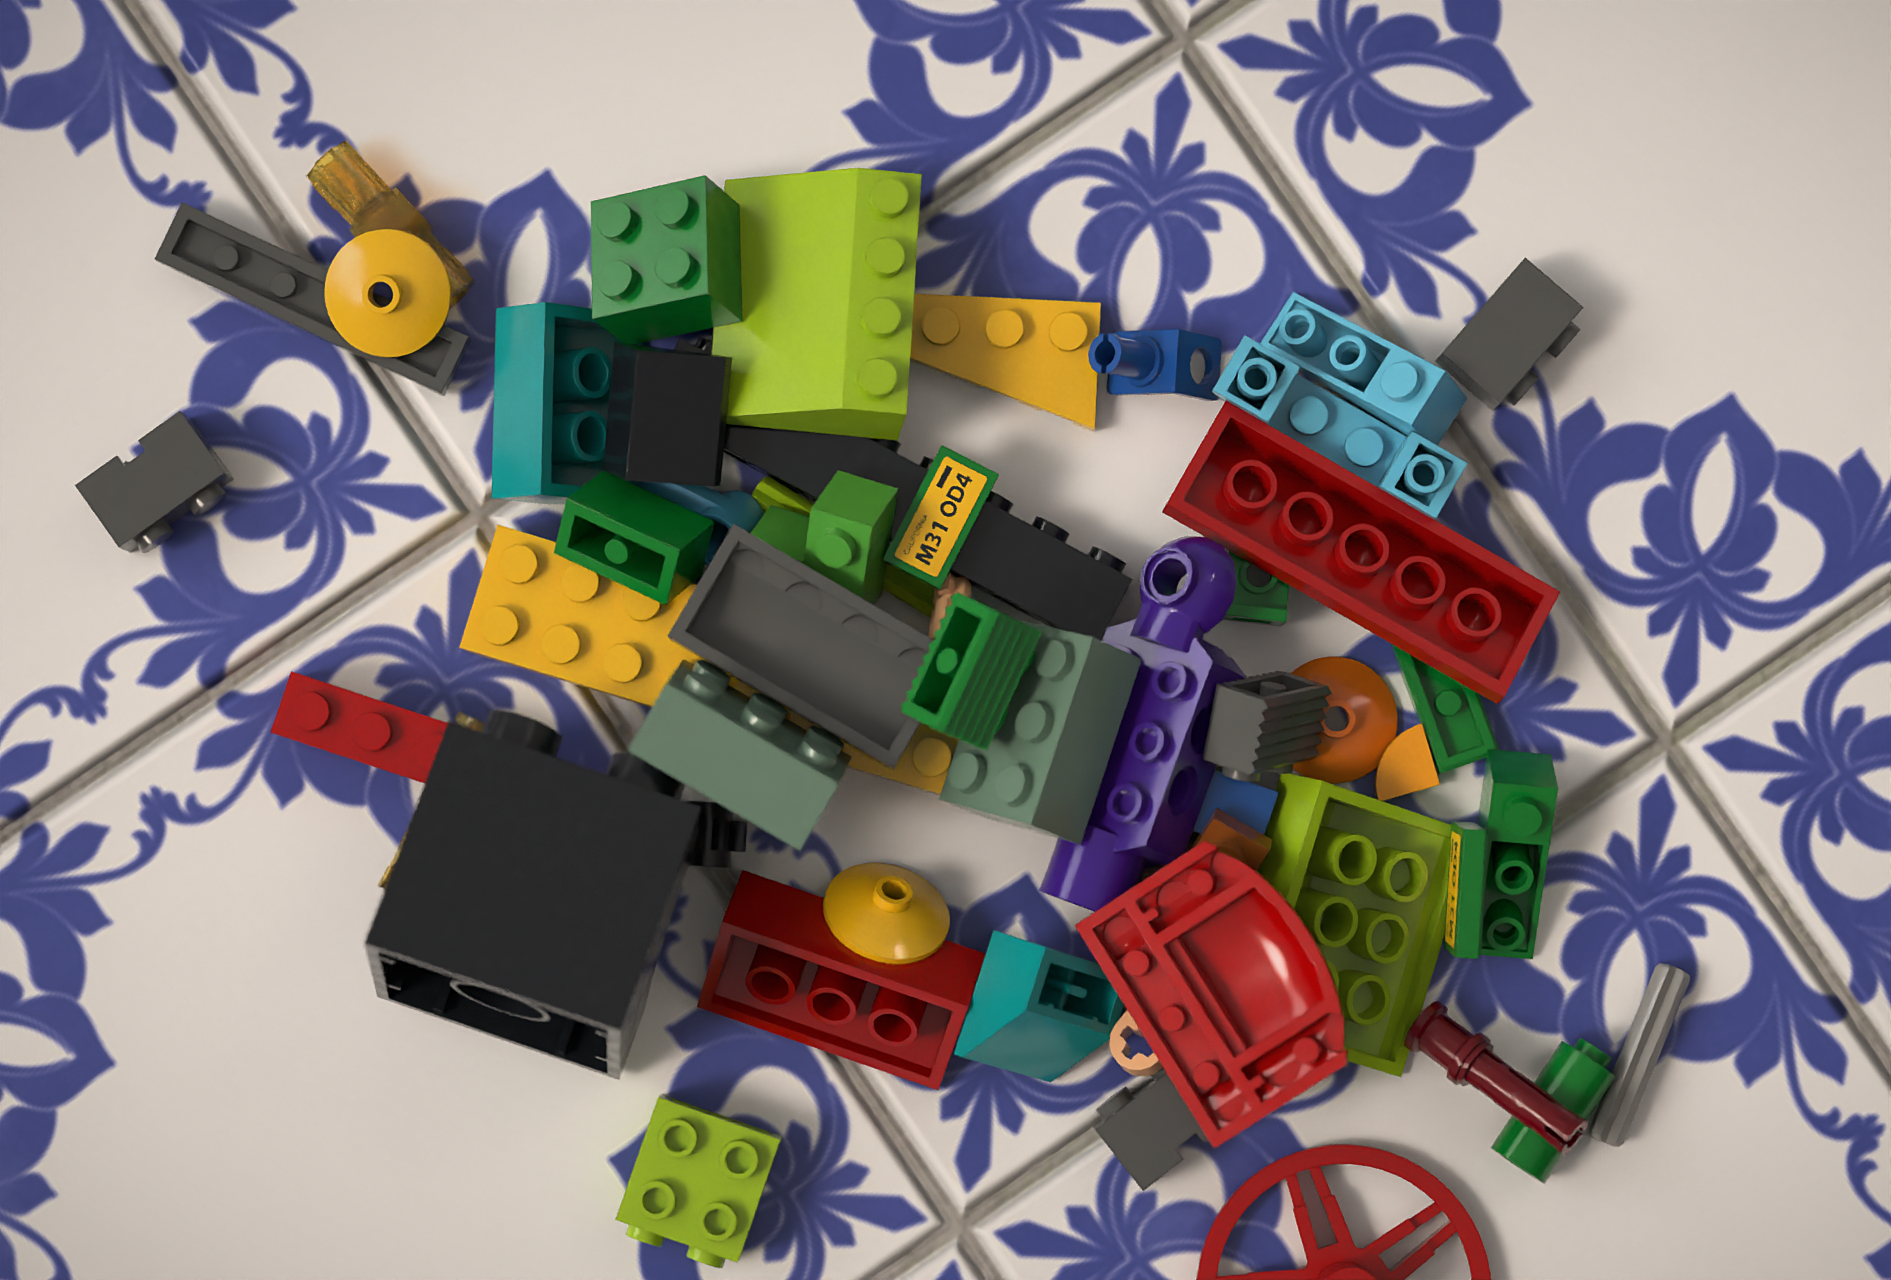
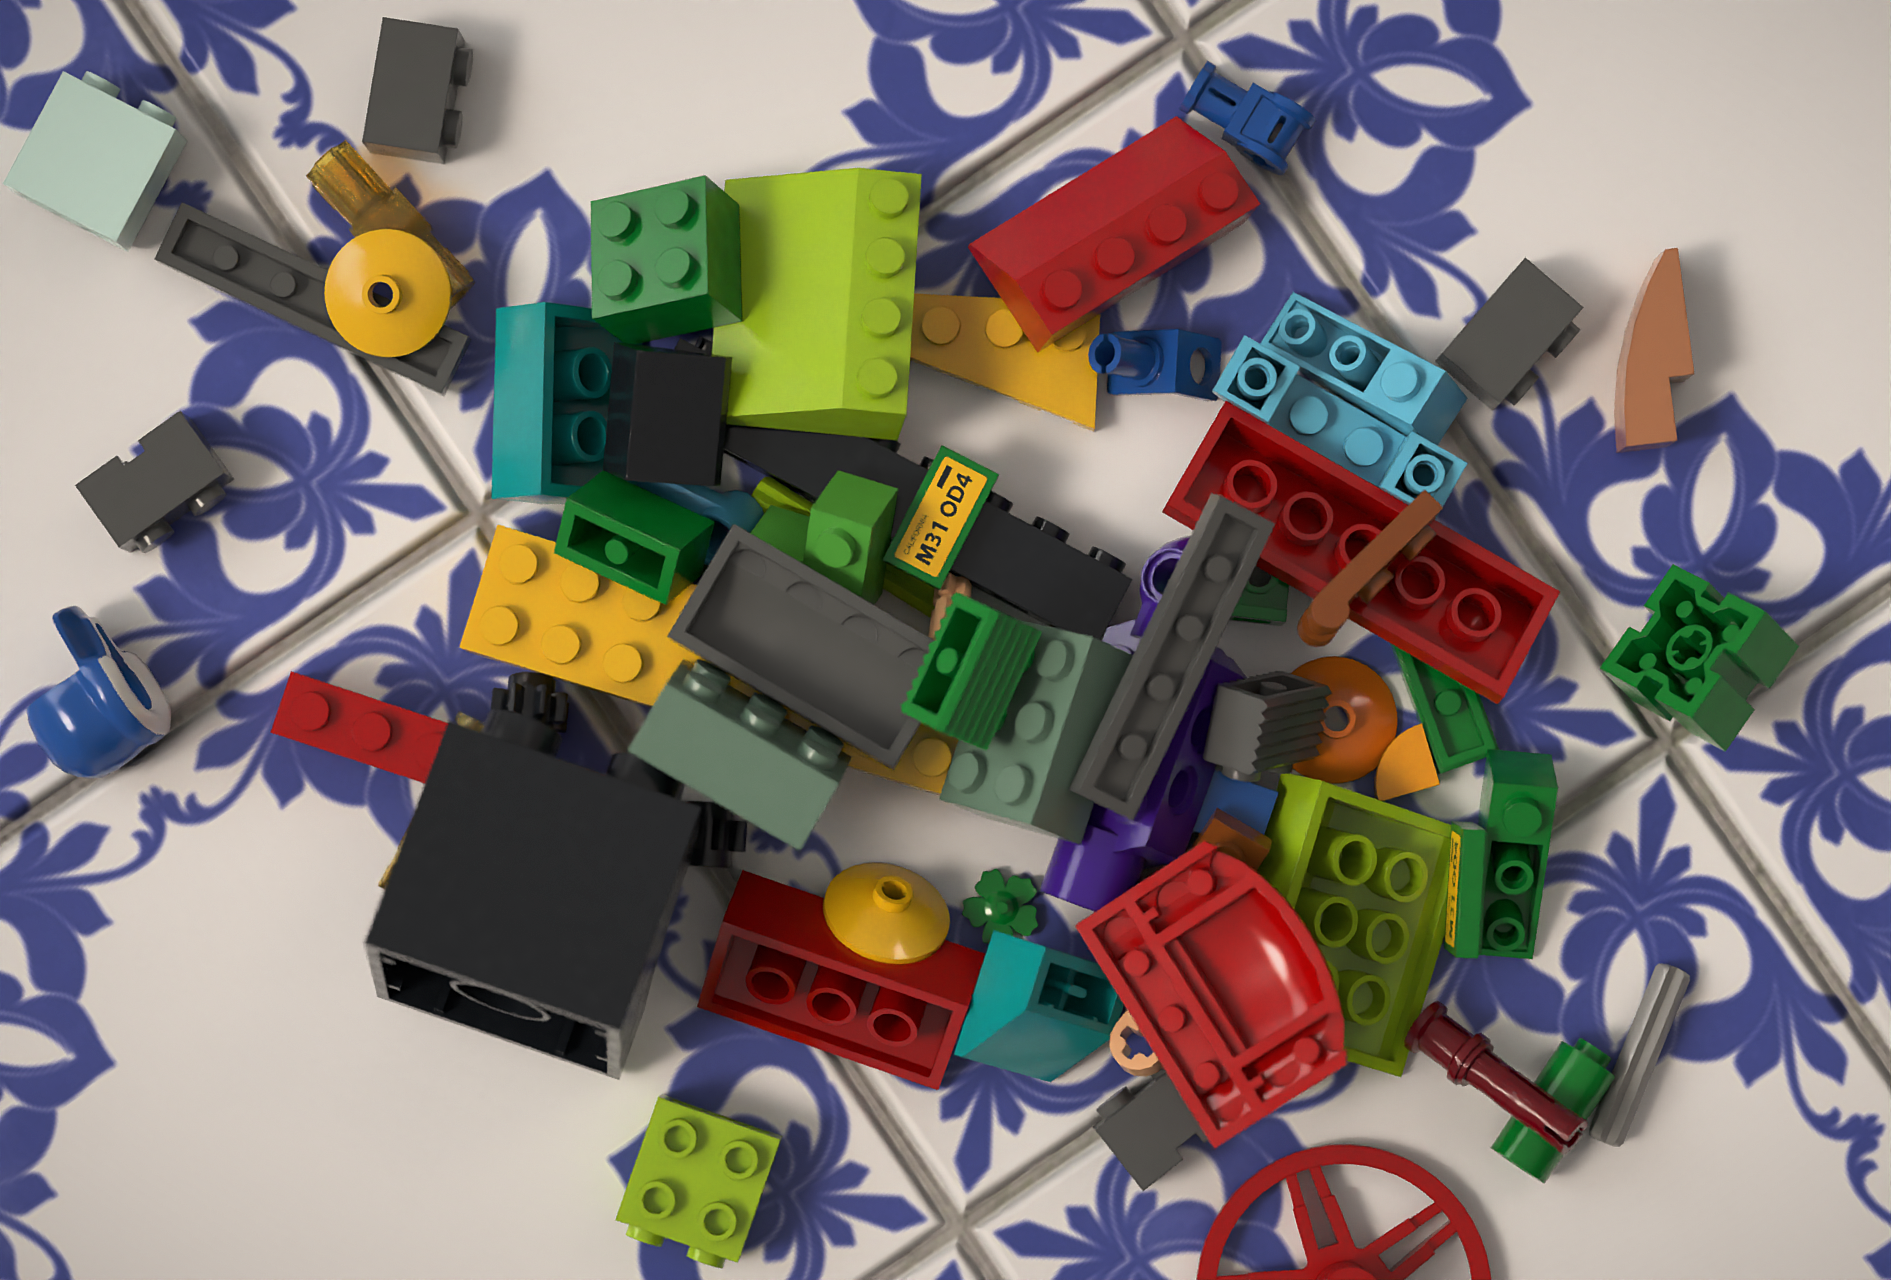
(97, 158): none -> light aqua brick
(101, 711): none -> blue piece
(416, 91): none -> dark grey brick
(533, 697): none -> black gear
(1001, 905): none -> green plant
(1113, 230): none -> red slope
(1172, 656): none -> dark grey plate
(1249, 117): none -> blue connector
(1368, 570): none -> dark orange plate
(1652, 357): none -> nougat slope
(1699, 657): none -> green brick

